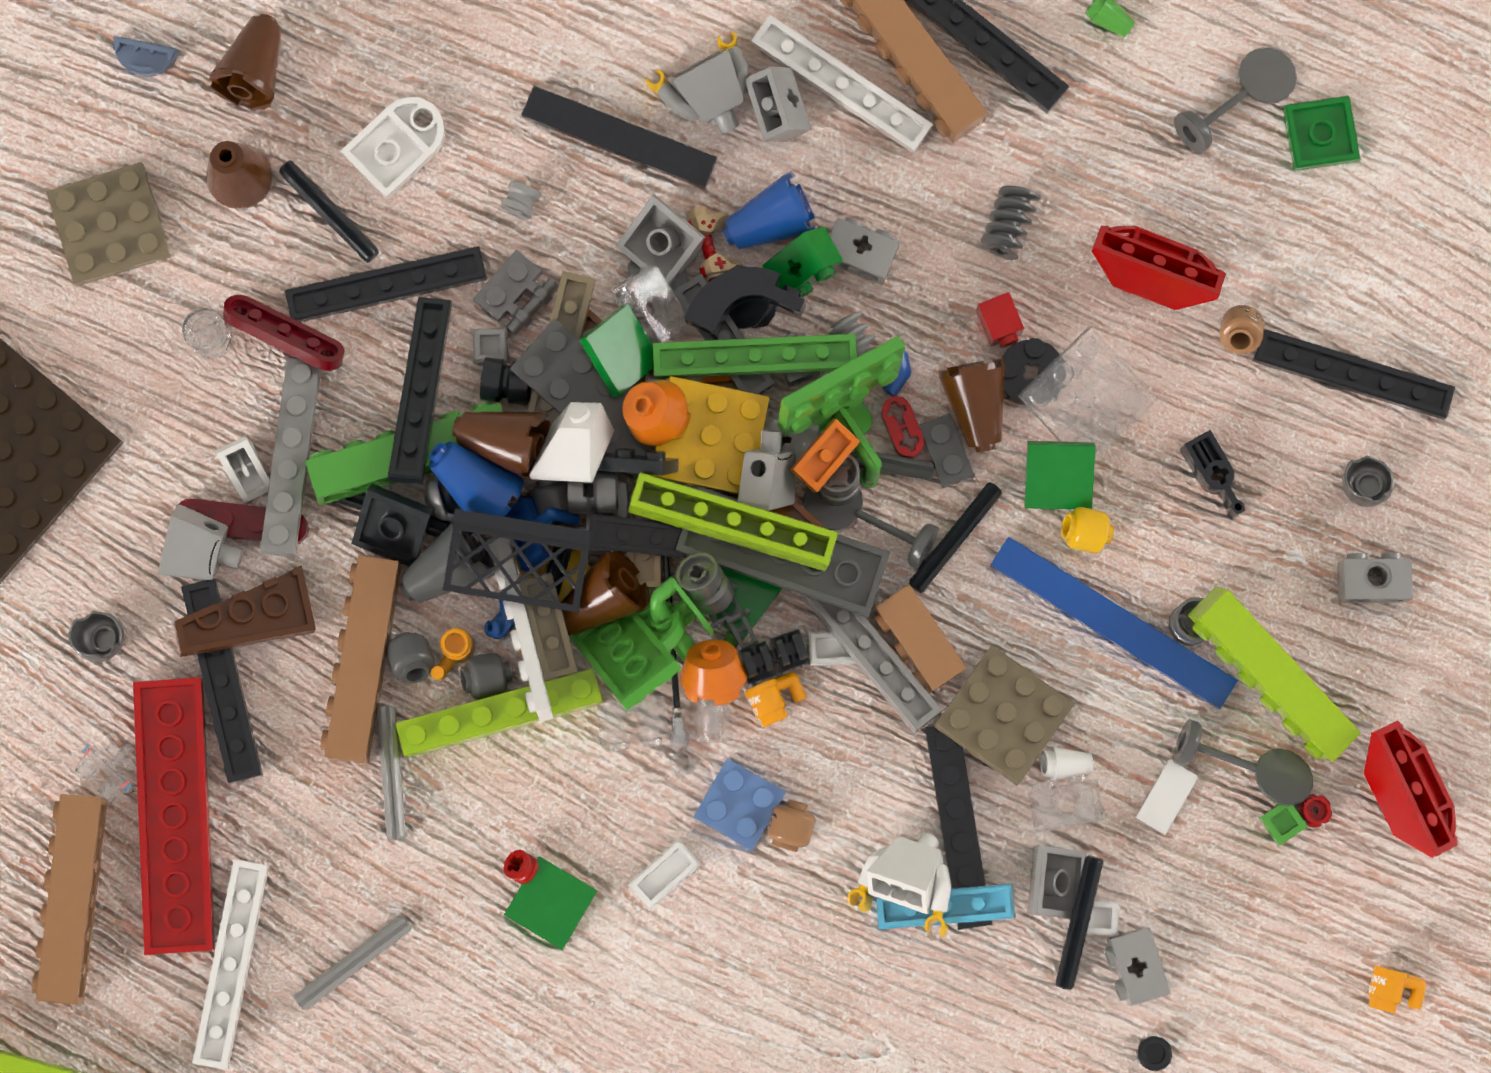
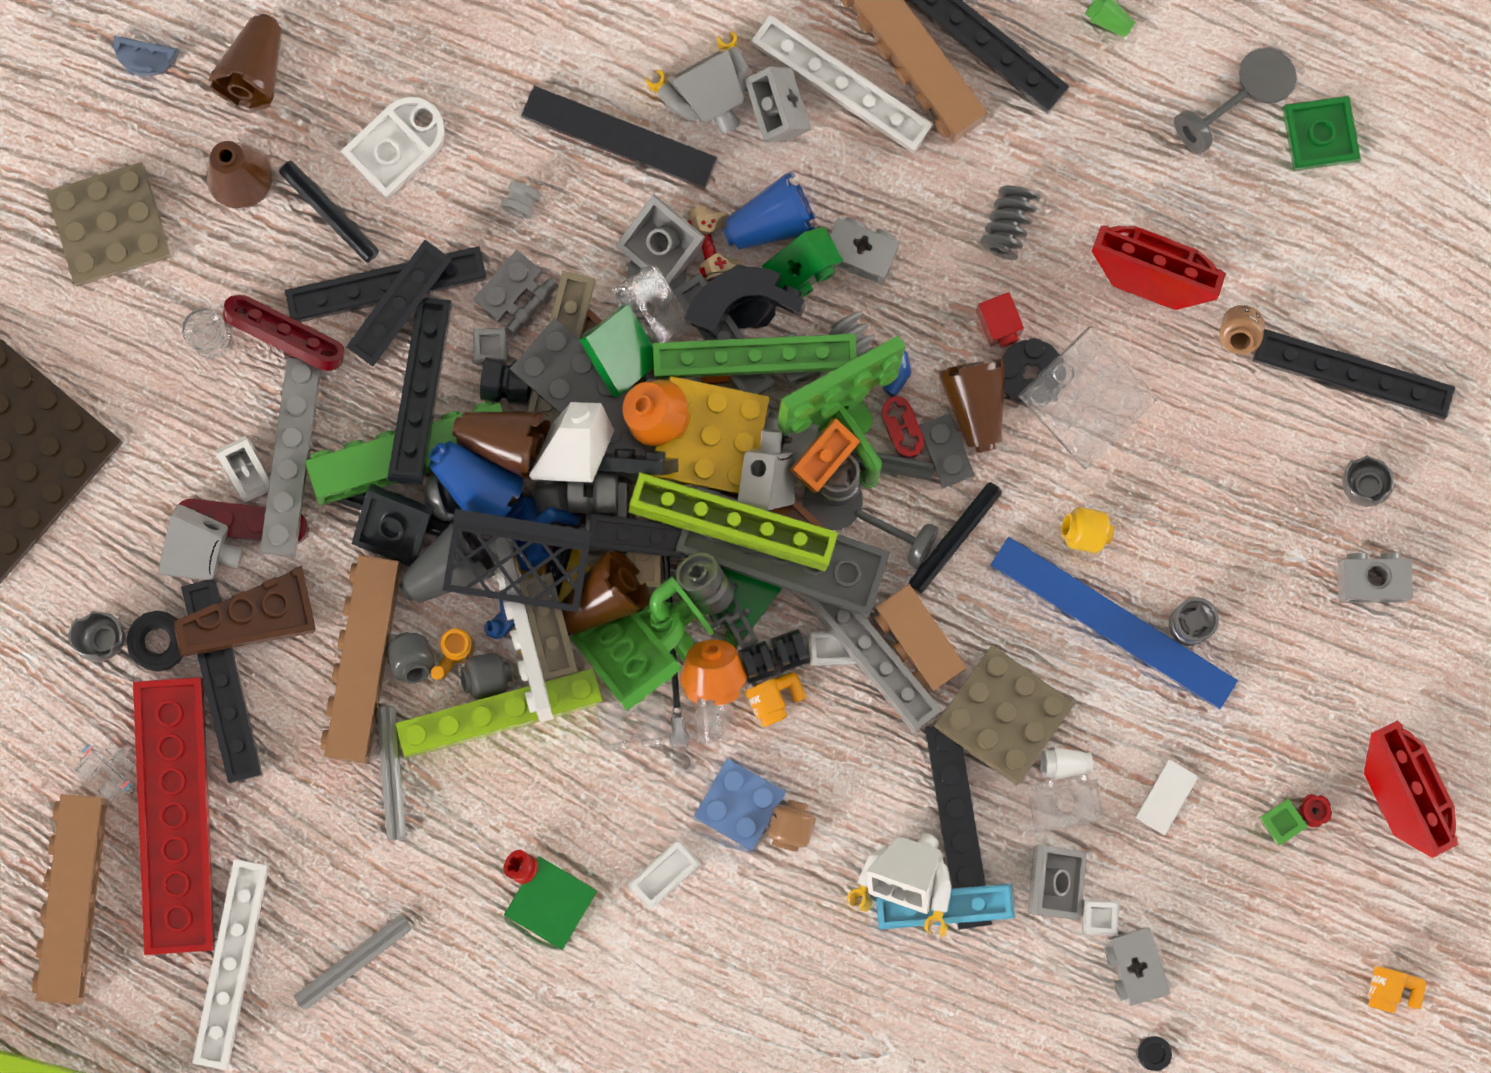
(136, 641): none -> black tyre
(399, 302): none -> black plate
(1059, 475): green tile -> none
(1079, 922): black axle -> none
(1206, 457): black piece -> none
(1274, 674): lime brick -> none
(1279, 772): dark grey piece -> none

